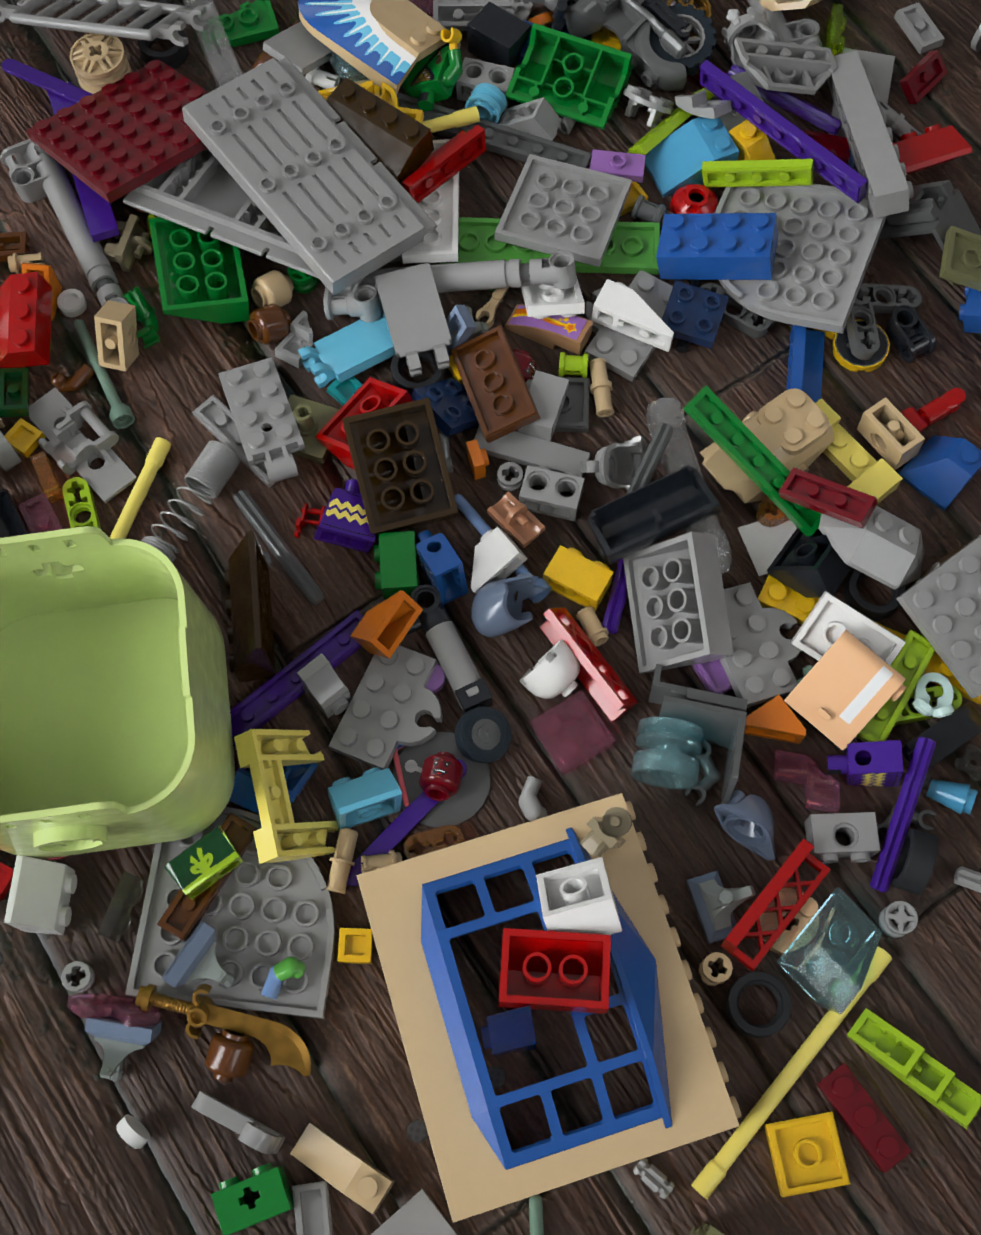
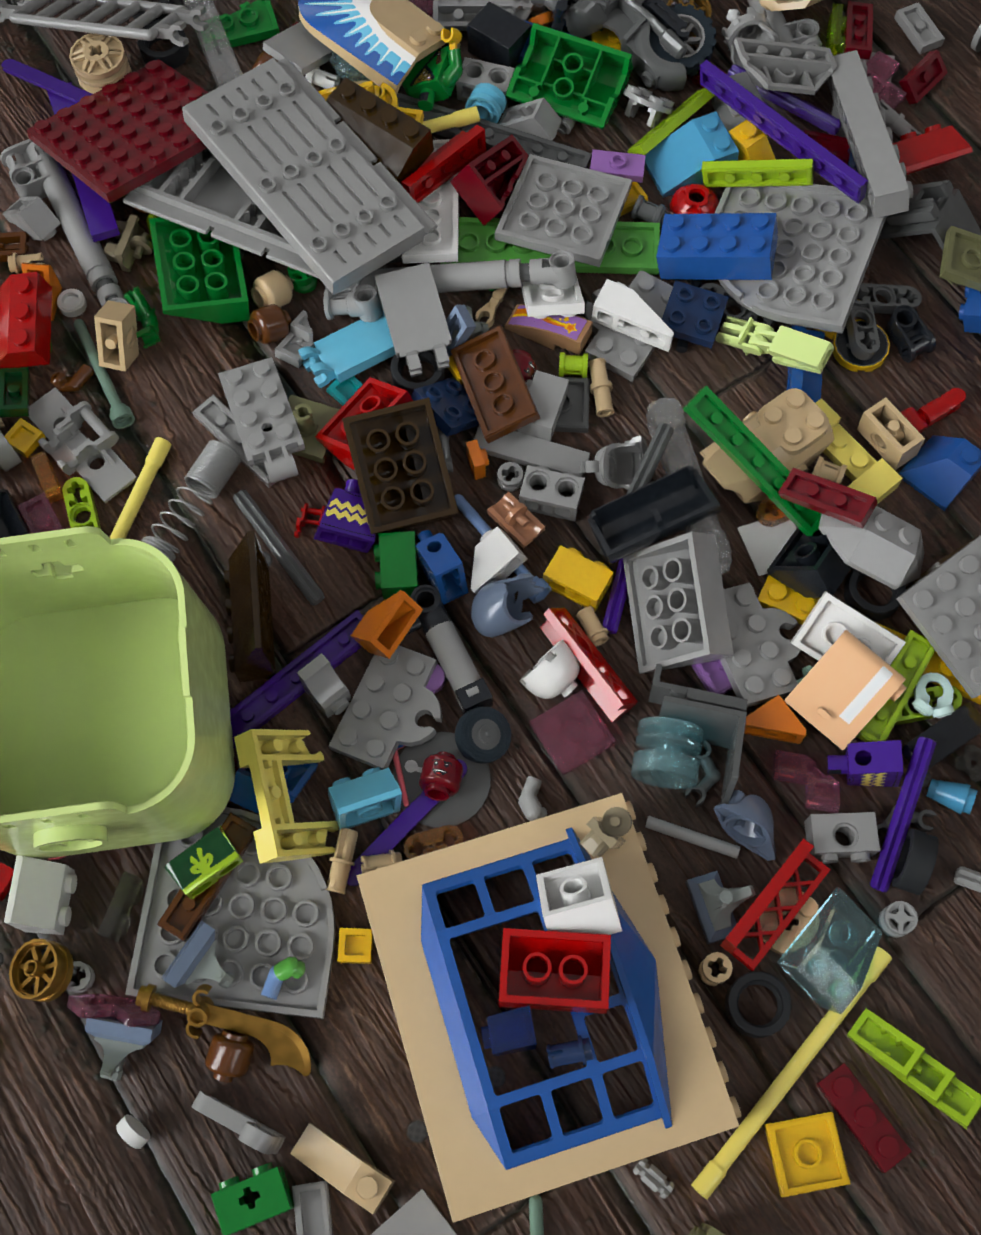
(30, 968): none -> pearl gold wheel
(33, 217): none -> light grey arch
(490, 178): none -> dark red wedge
(570, 1052): none -> dark blue pin
(692, 837): none -> light grey bar
(699, 106): light grey slope -> none
(786, 345): none -> yellowish green arm
(829, 470): none -> tan bush
(859, 29): none -> dark red plate
(881, 69): none -> clear pink tile

